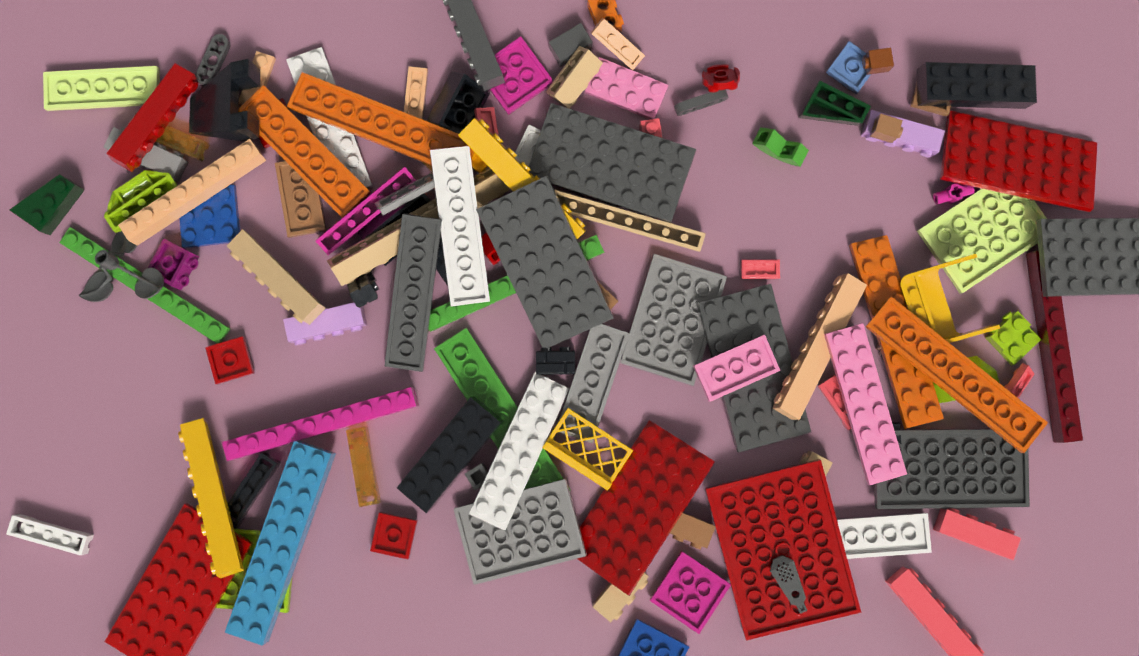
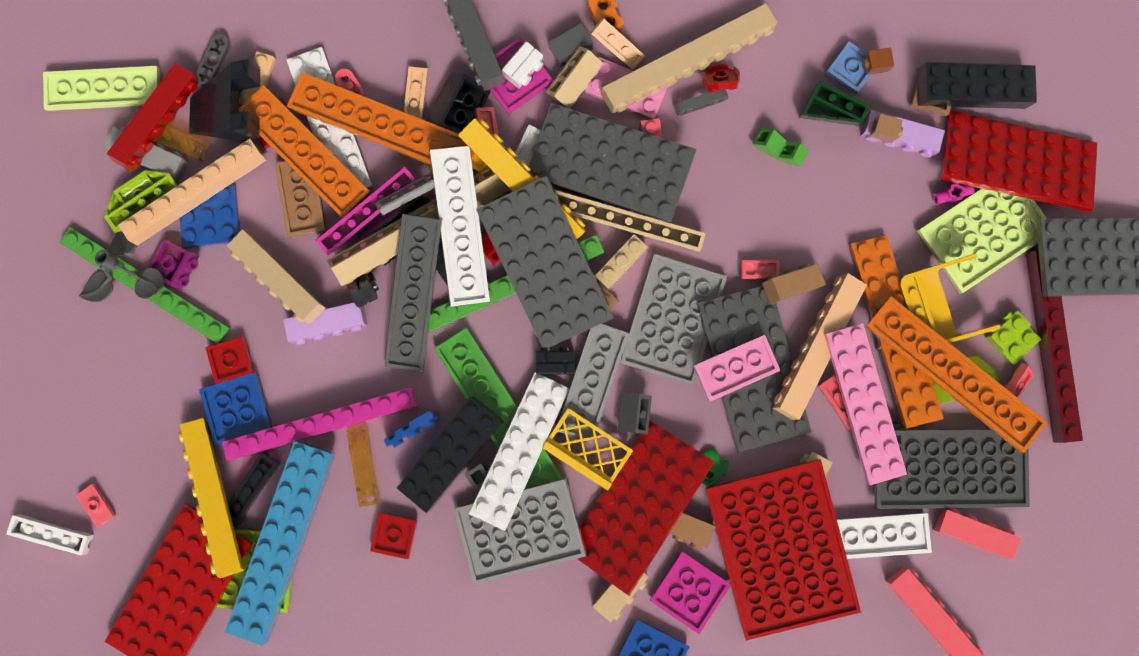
(48, 204): dark green wedge -> none
(95, 505): none -> coral plate
(235, 408): none -> blue plate
(352, 84): none -> coral plate
(424, 421): none -> blue plate
(522, 65): none -> white brick
(621, 262): none -> tan brick
(634, 413): none -> dark grey brick
(689, 58): none -> tan brick
(718, 469): none -> green plate
(789, 585): dark grey piece -> none
(793, 282): none -> medium nougat brick

